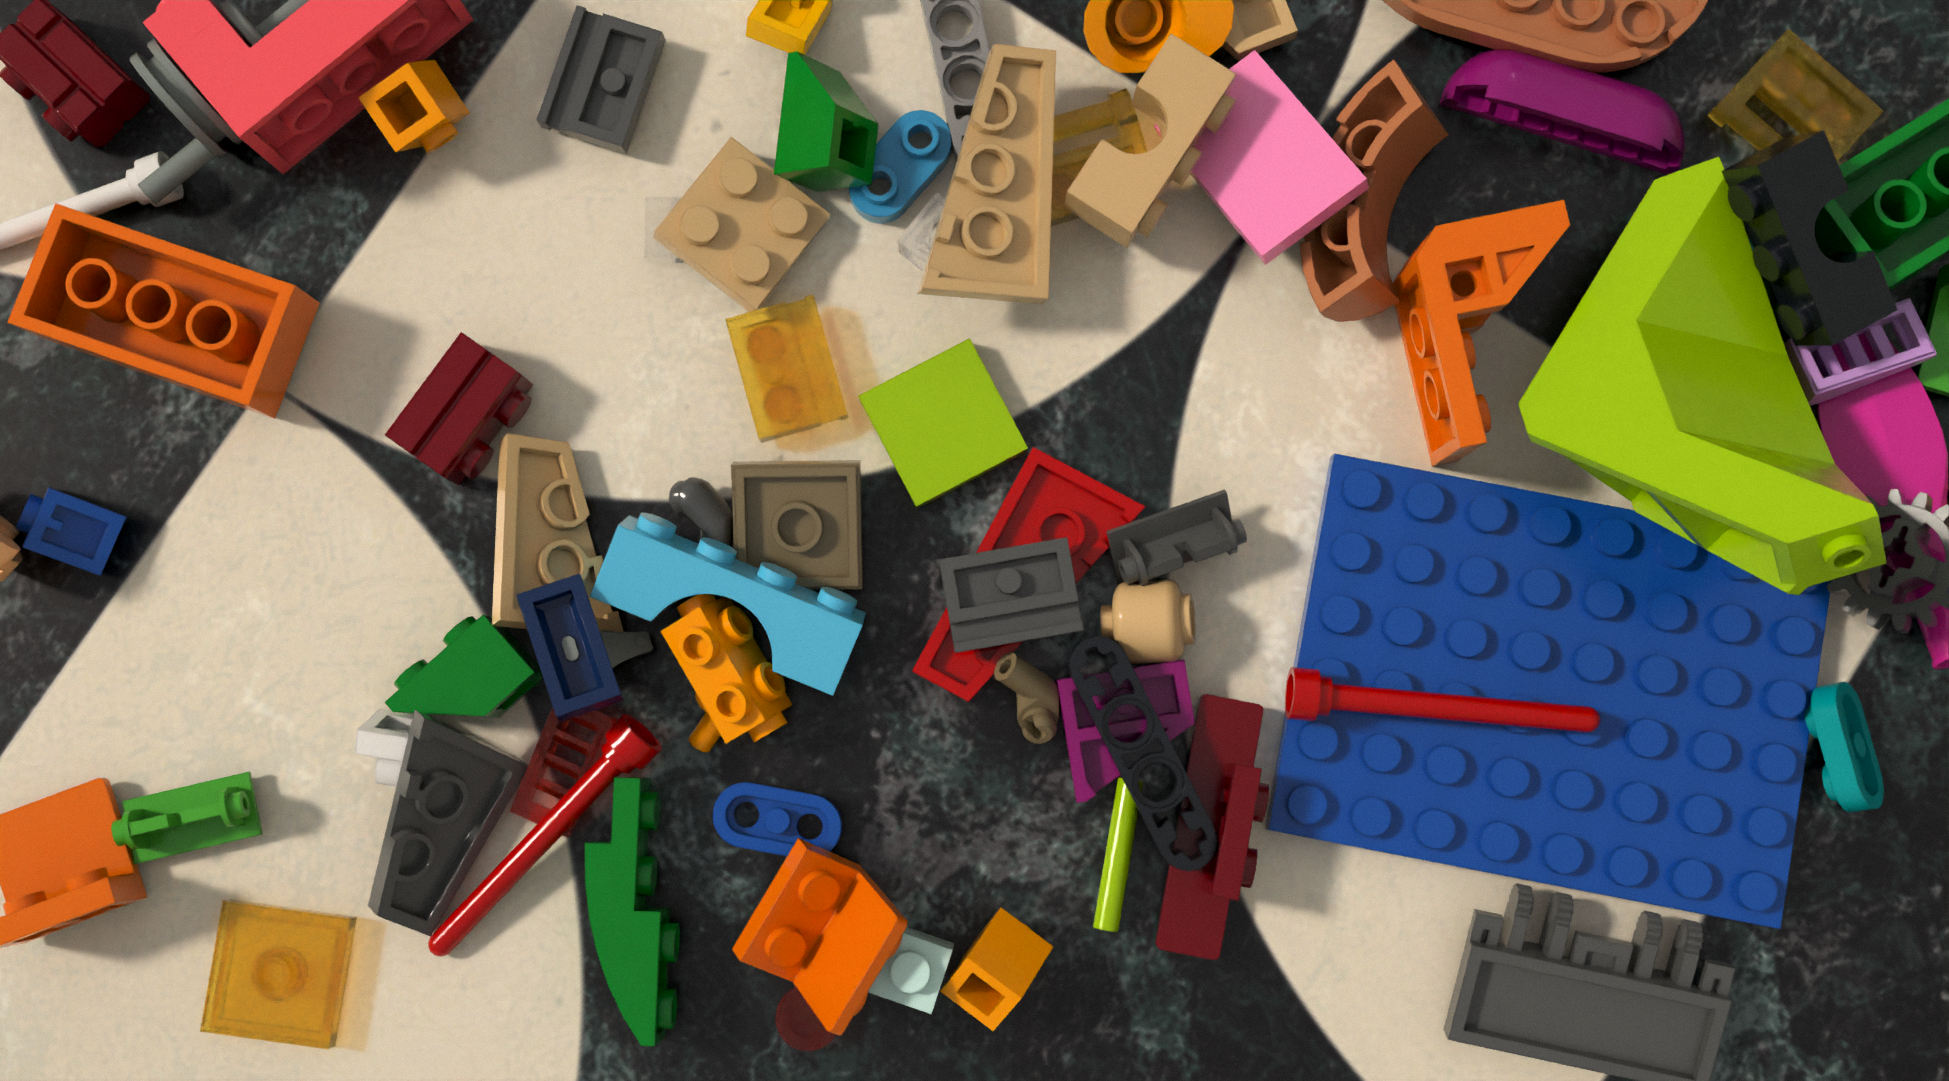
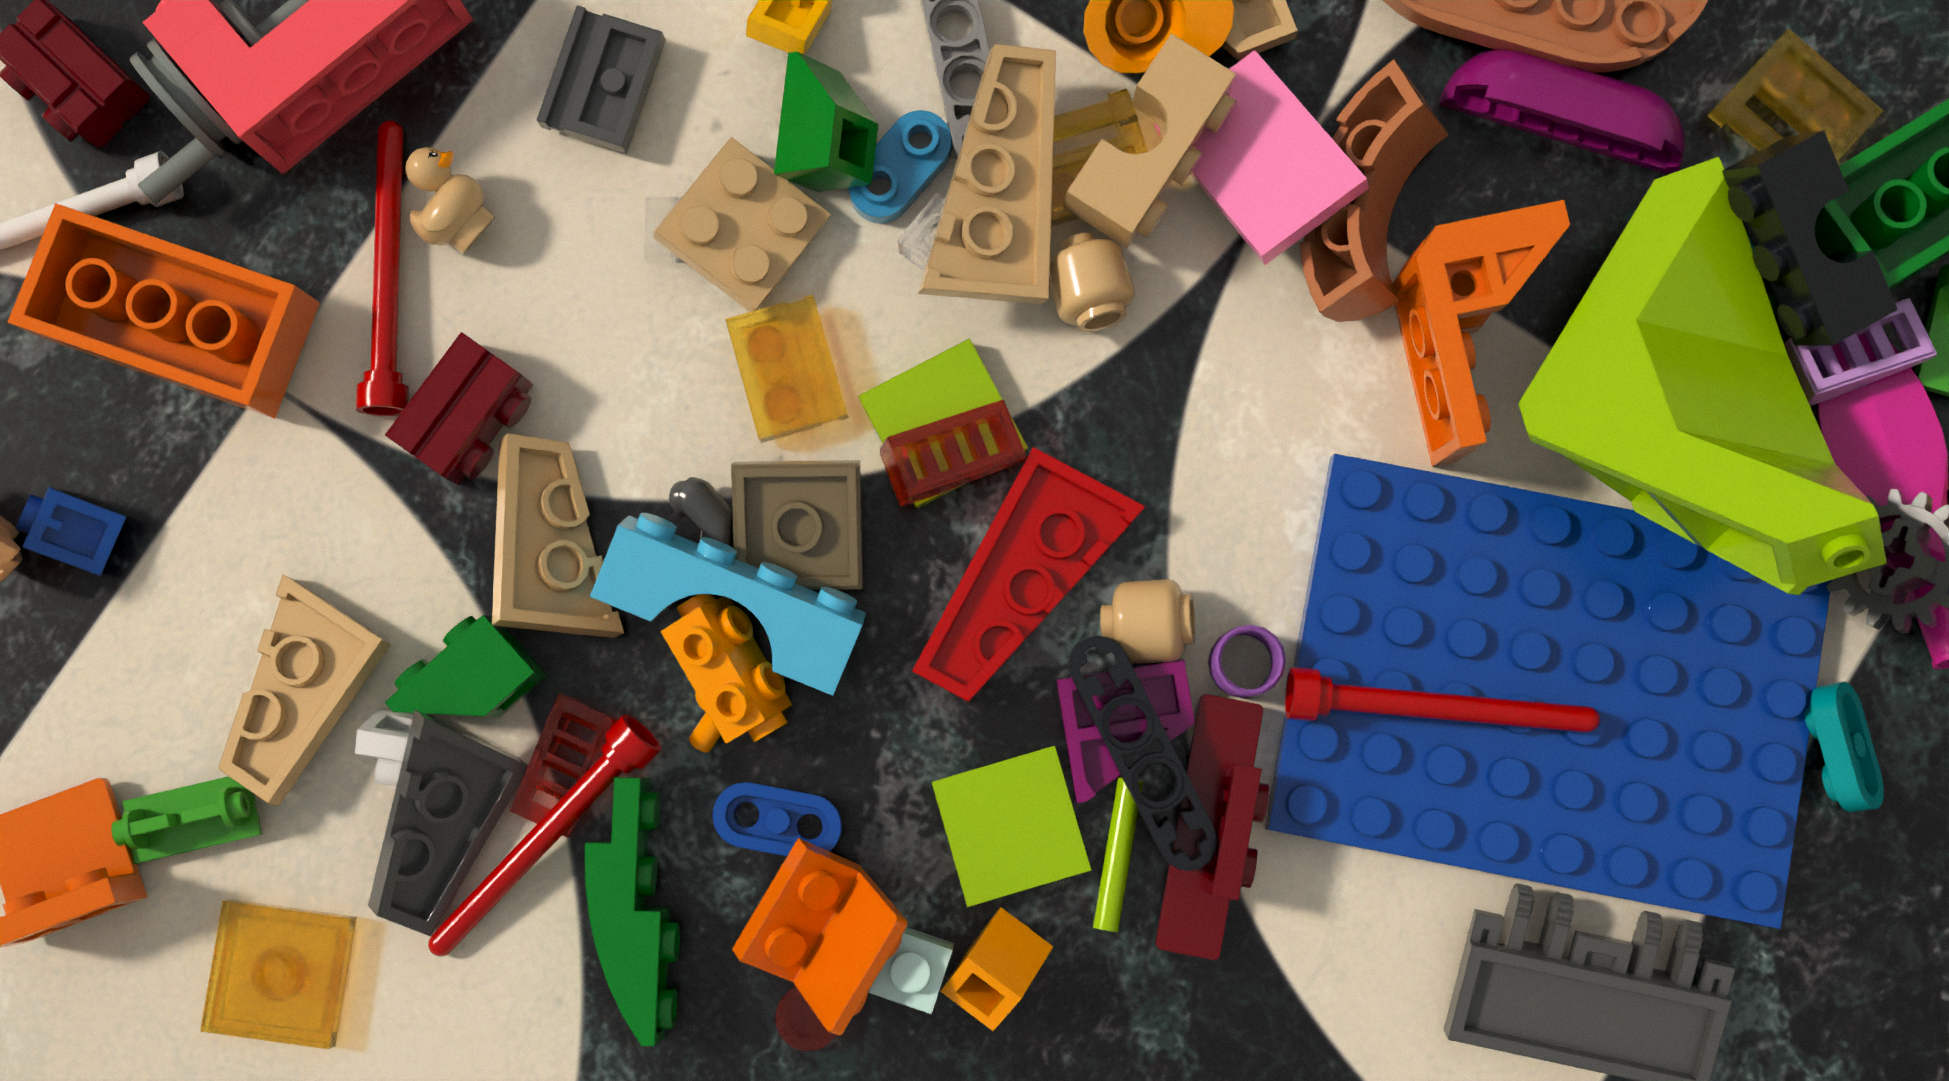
(303, 684): none -> tan wing
(382, 387): none -> red piece
(415, 107): light orange brick -> none
(456, 208): none -> tan animal
(573, 650): dark blue piece -> none
(902, 474): none -> clear red slope
(1011, 595): dark grey plate -> none
(1011, 826): none -> lime tile
(1035, 697): dark tan arm -> none
(1090, 282): none -> tan head
(1174, 538): dark grey hinge -> none
(1274, 648): none -> medium lavender piece

